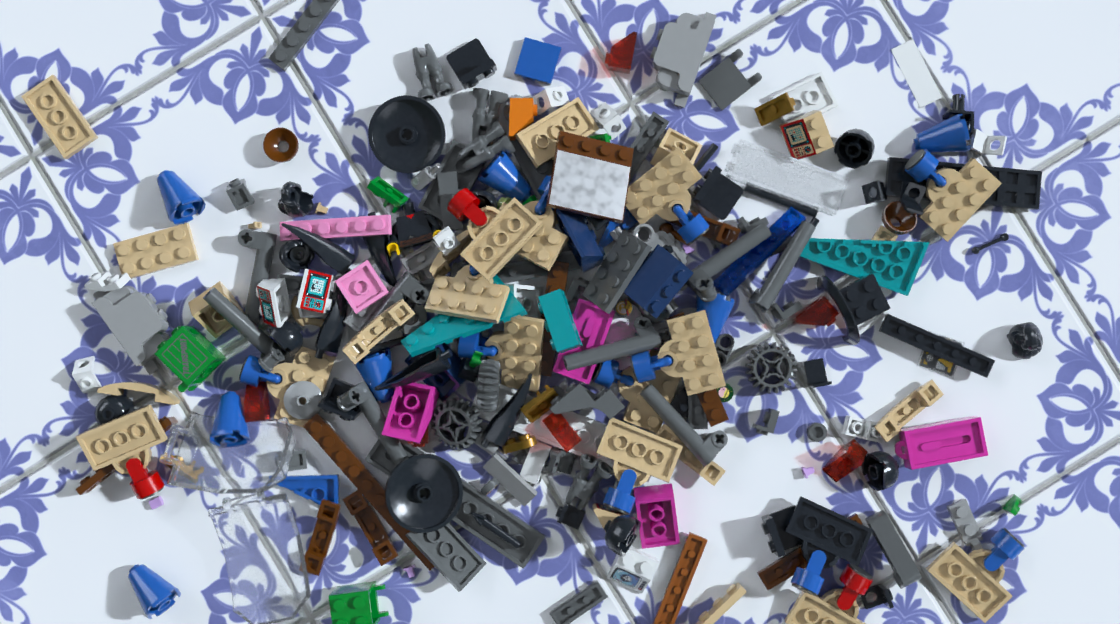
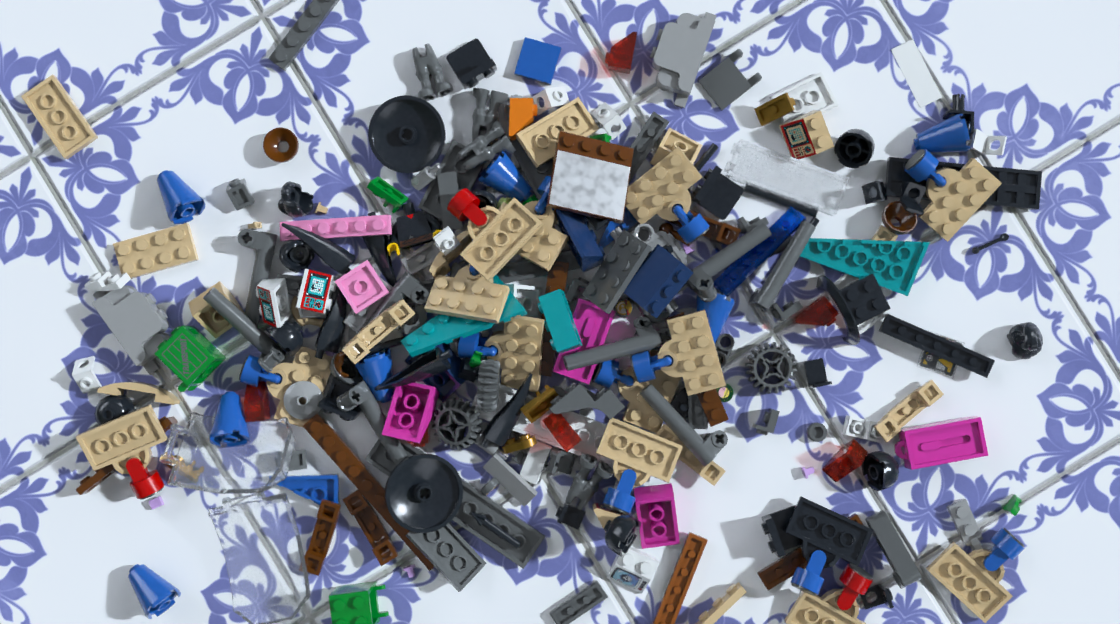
(344, 369): none -> dark grey piece

